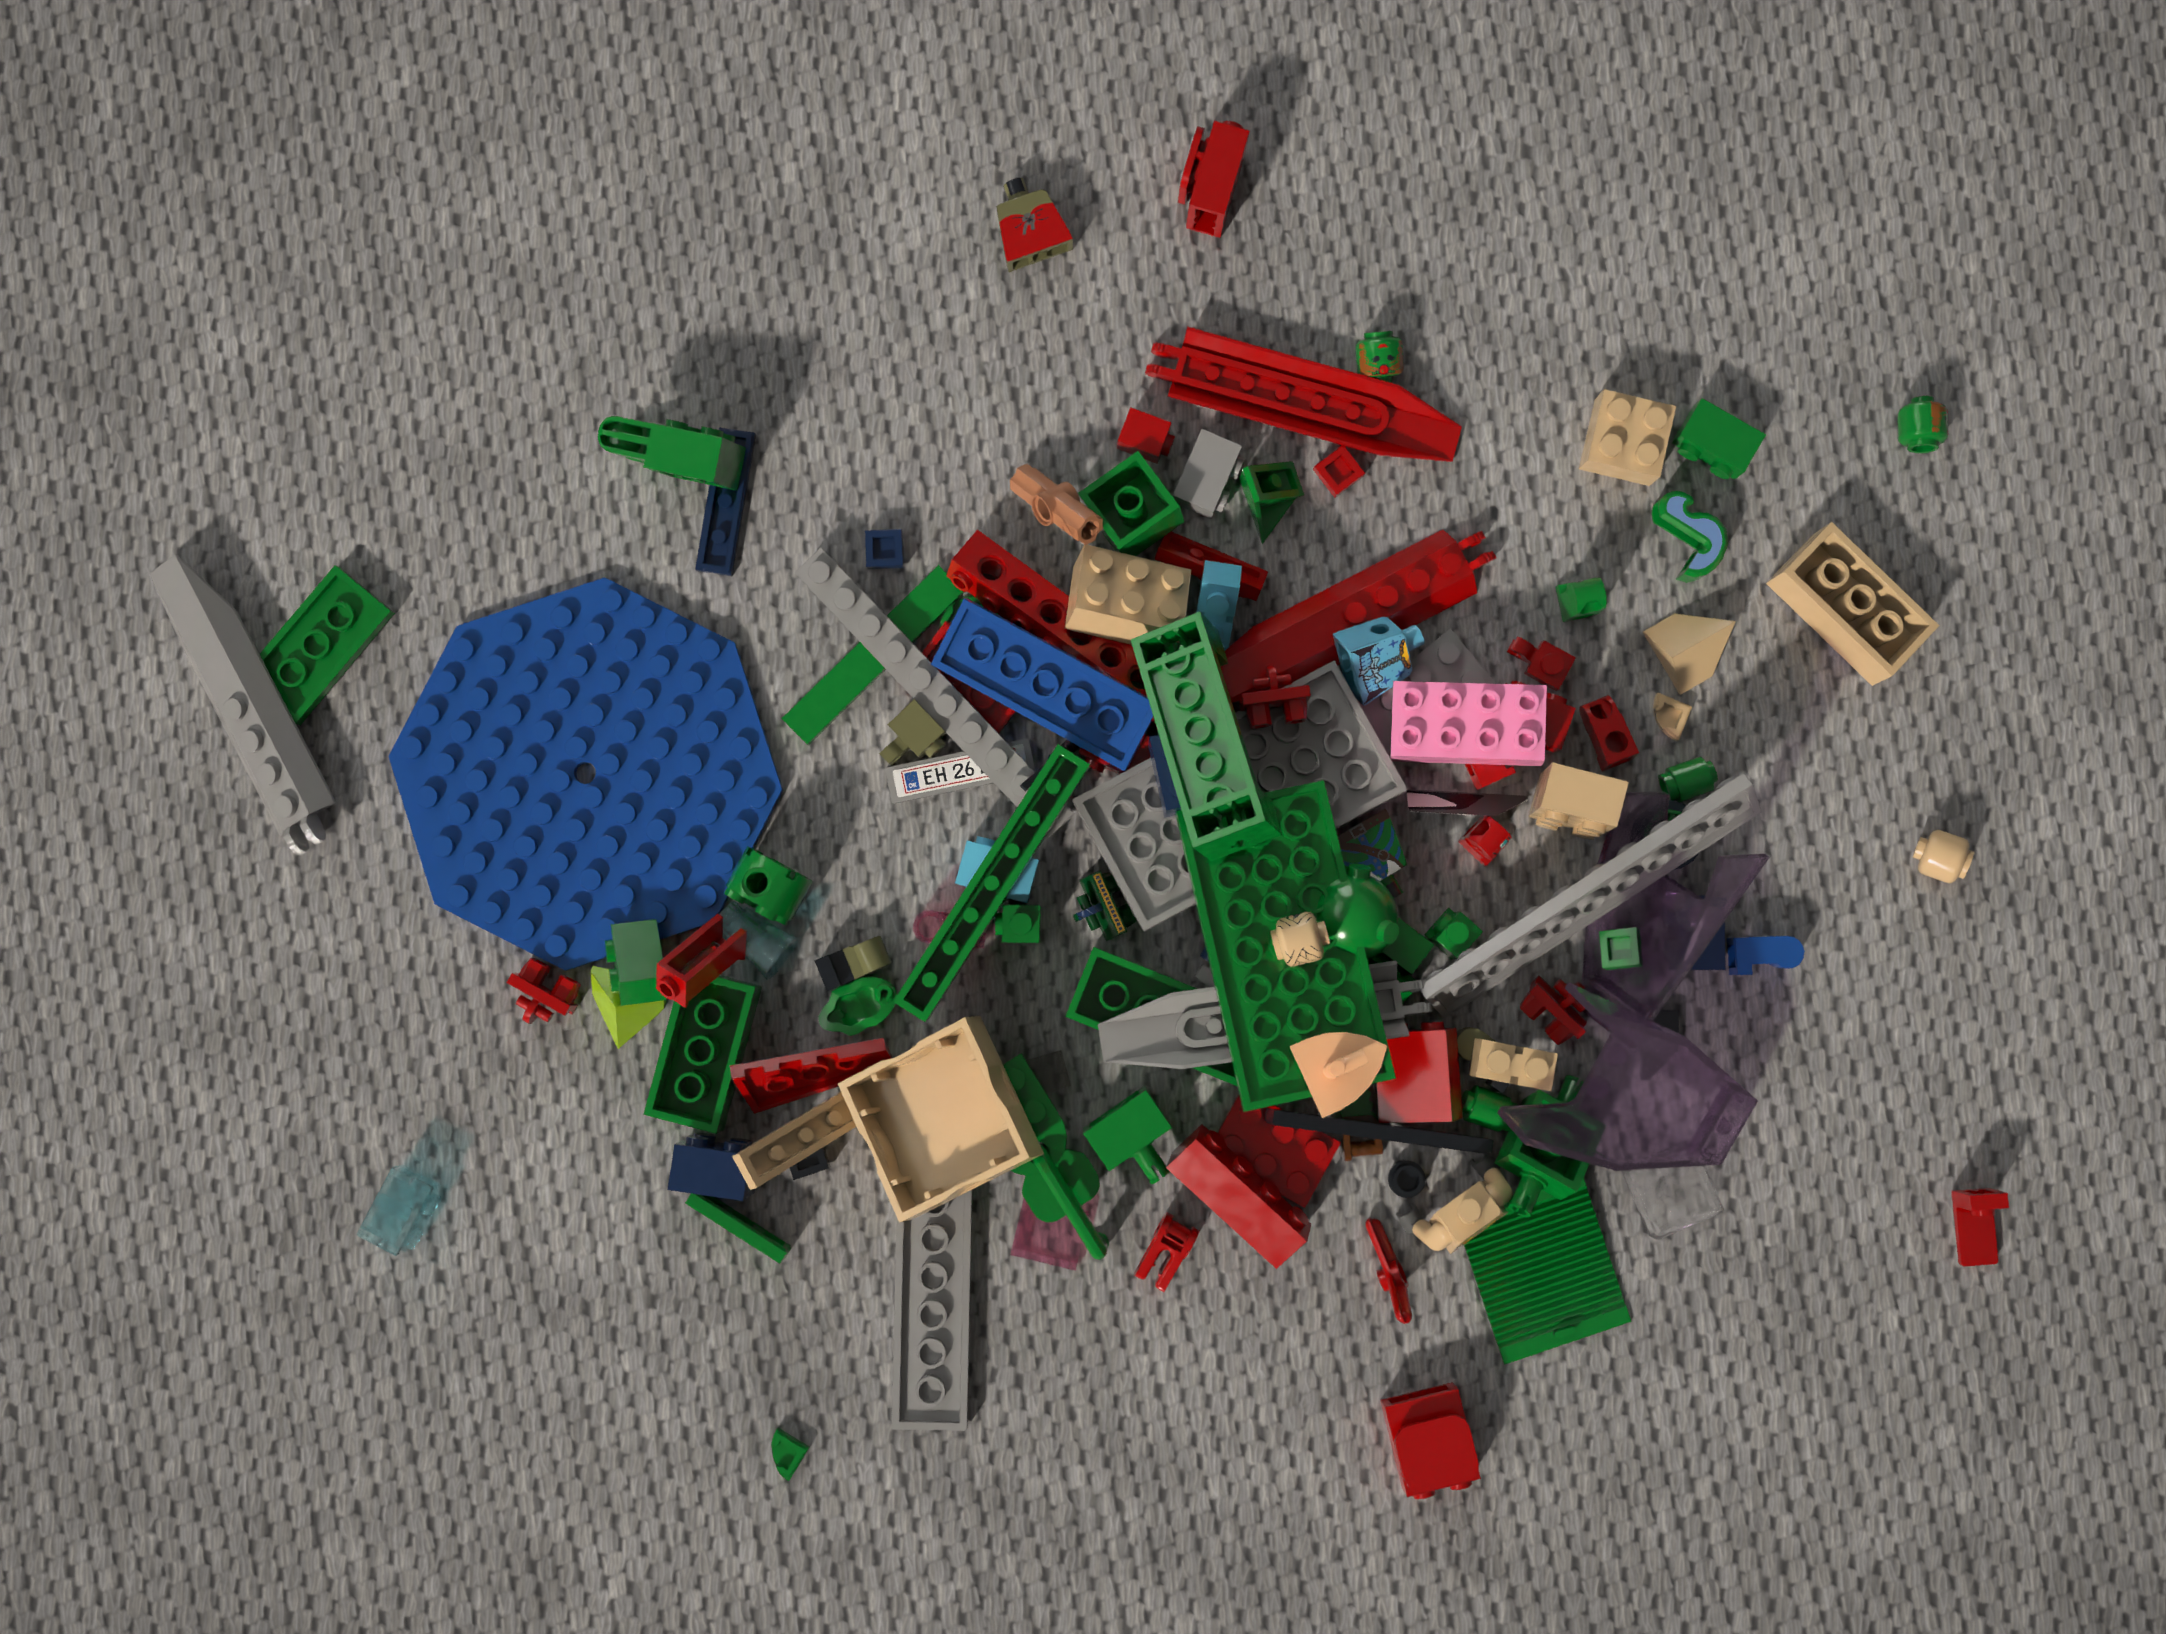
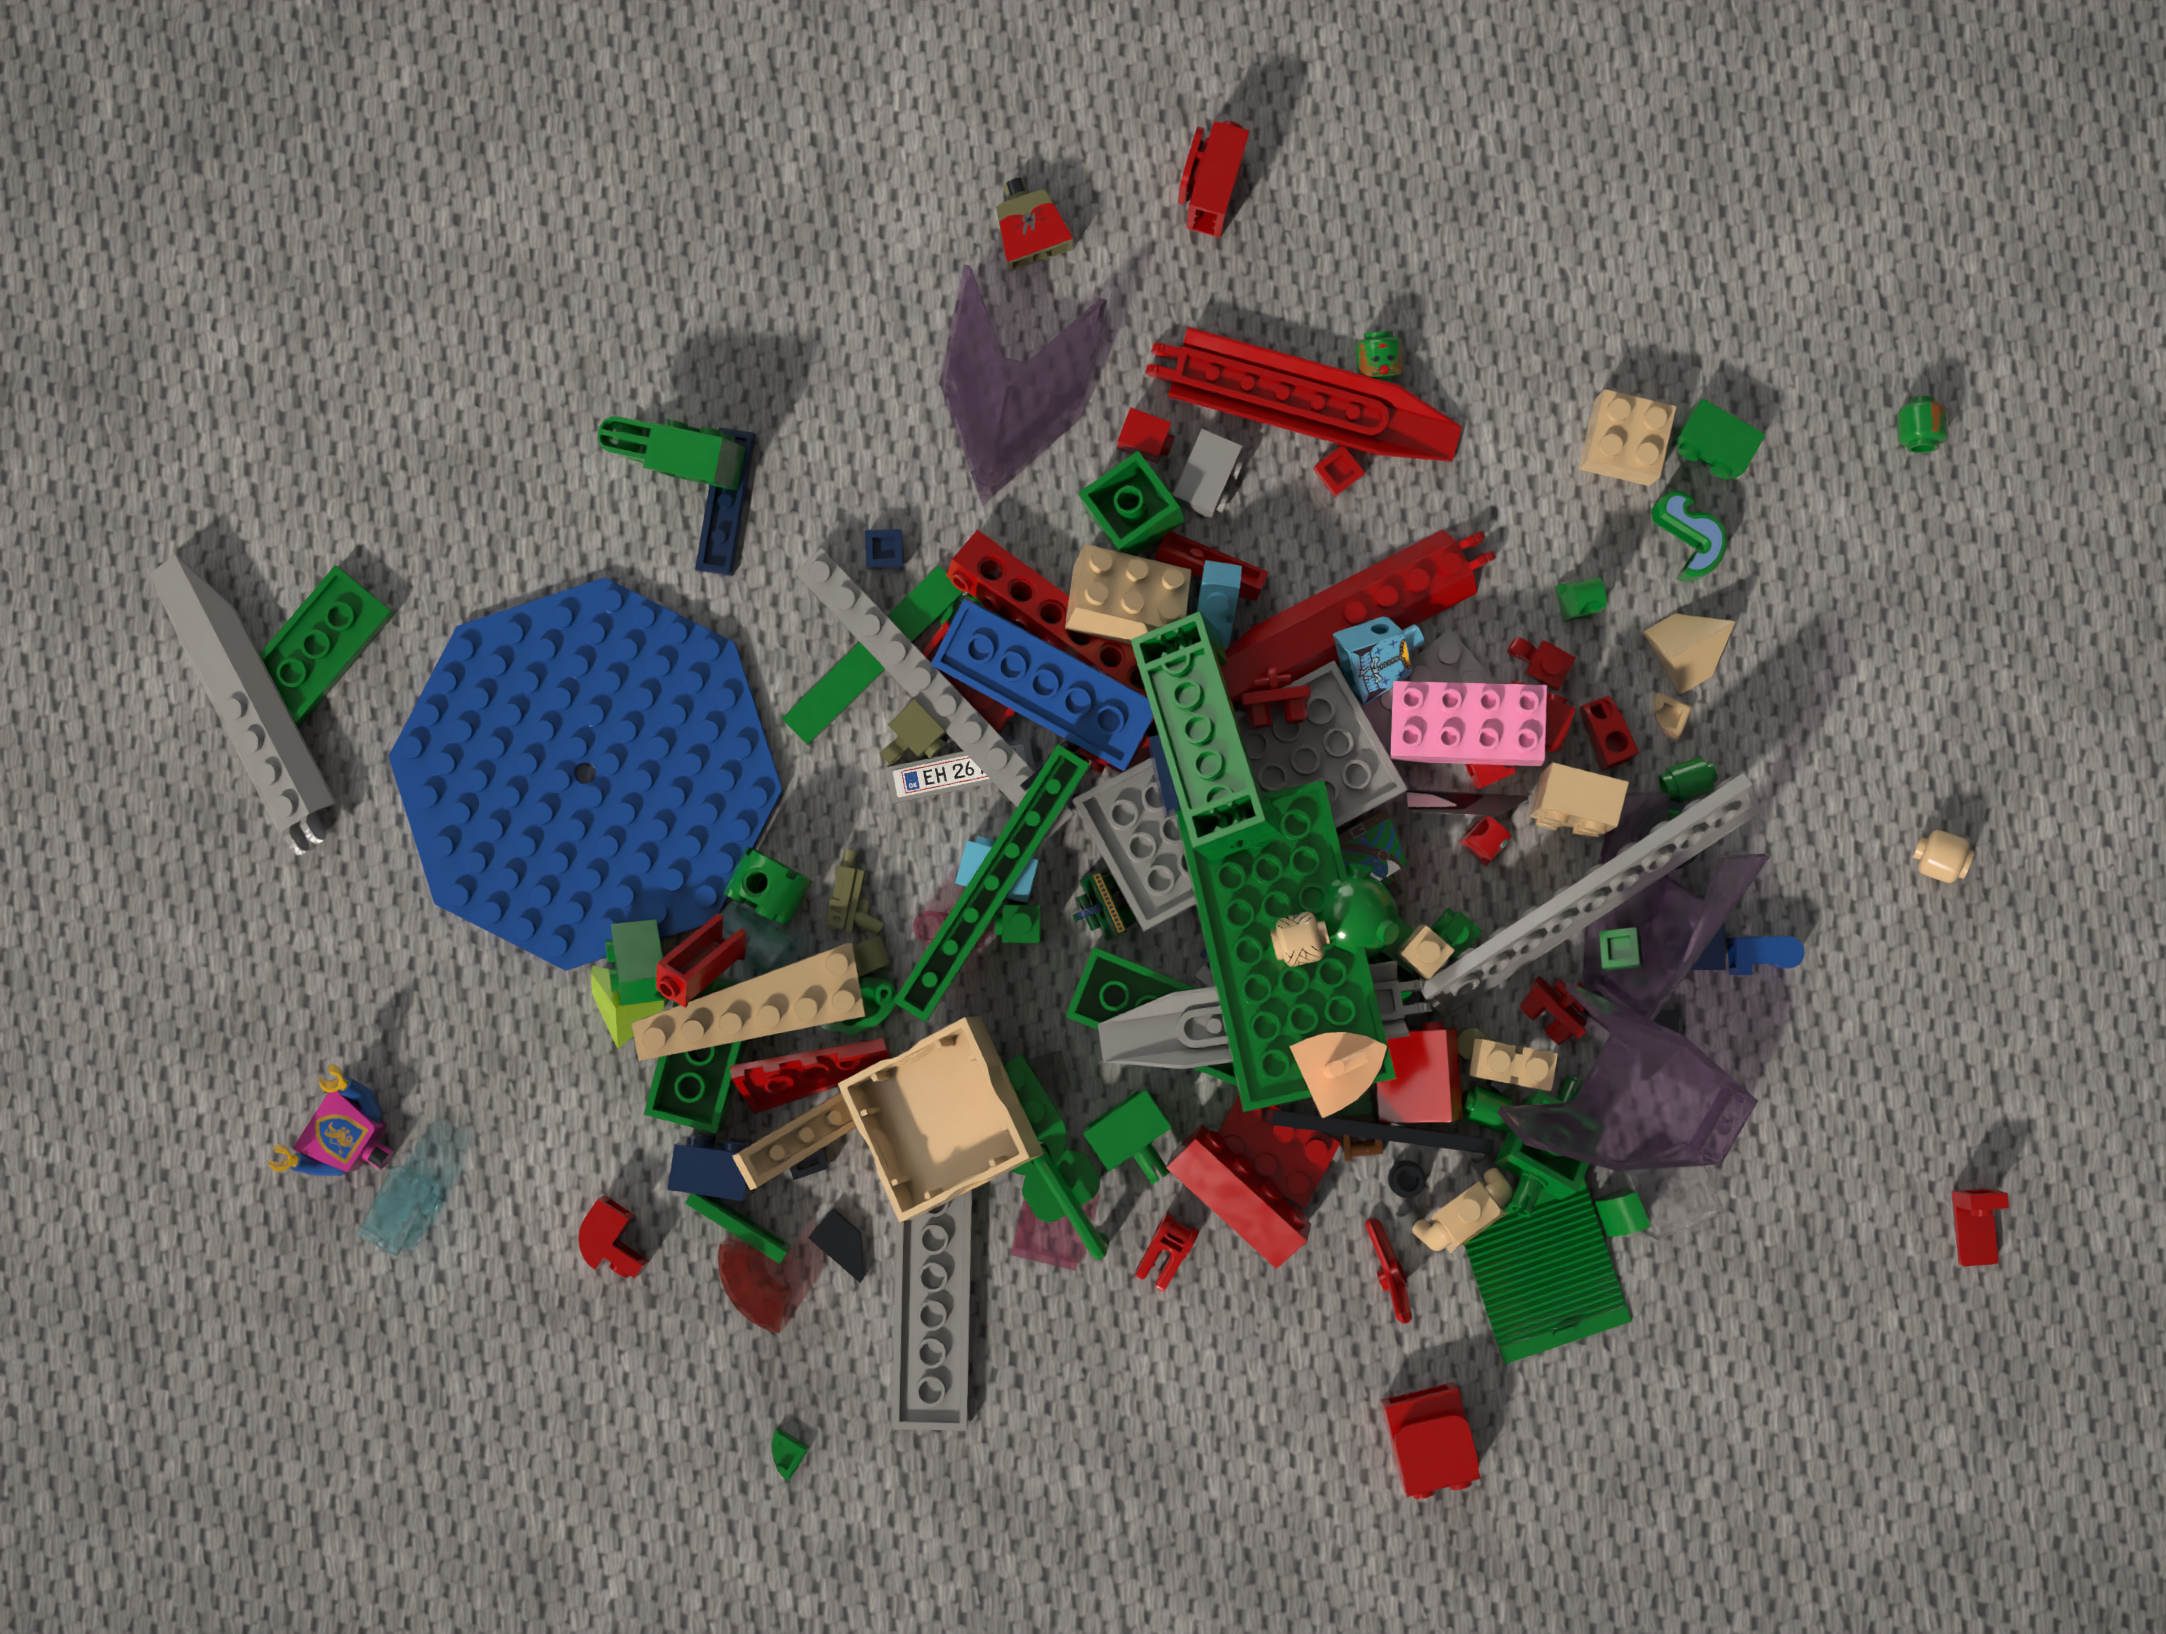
(339, 1133): none -> torso
(530, 982): red hips -> none
(601, 1235): none -> red brick
(752, 1287): none -> clear red brick
(783, 1000): none -> tan wing
(841, 1242): none -> black tile
(846, 906): none -> olive piece
(1009, 407): none -> clear purple windscreen
(1056, 504): nougat piece -> none
(1270, 493): green slope -> none
(1424, 952): none -> tan brick
(1621, 1213): none -> green brick
(1852, 604): tan brick -> none

